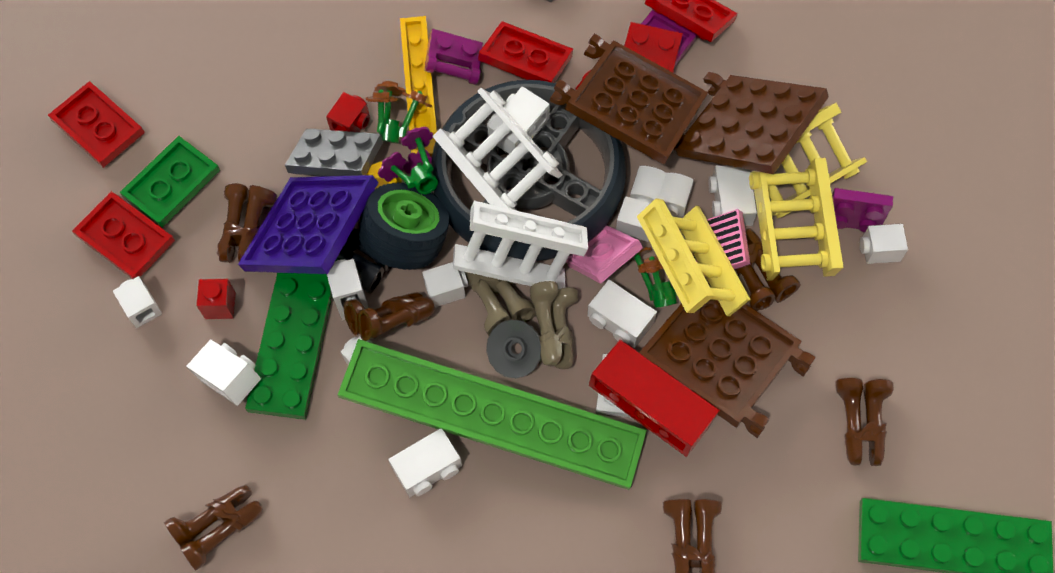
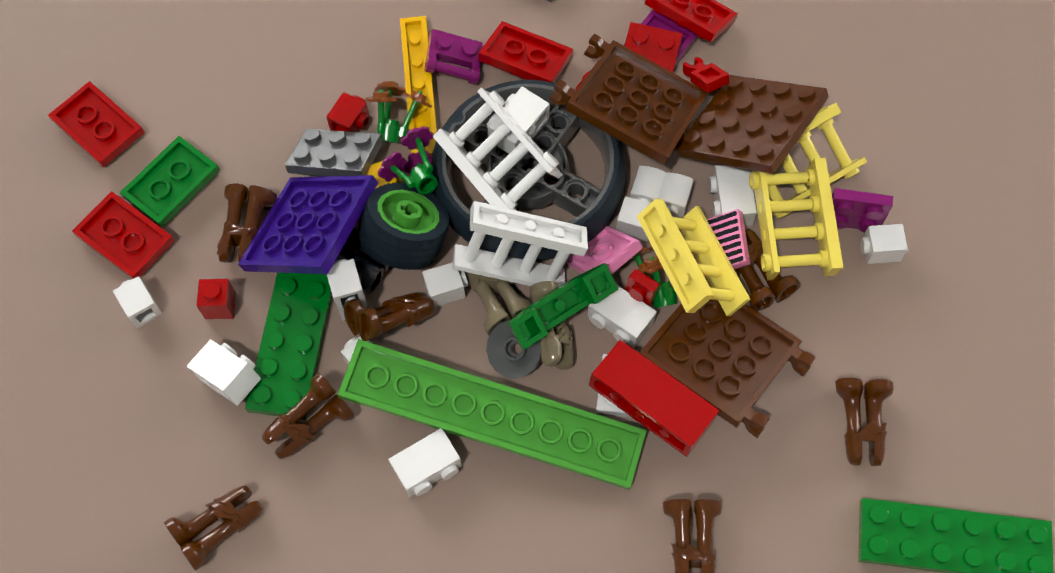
(303, 433): none -> reddish brown piece
(562, 303): none -> green slope
(642, 287): none -> red plate
(706, 77): none -> red plate

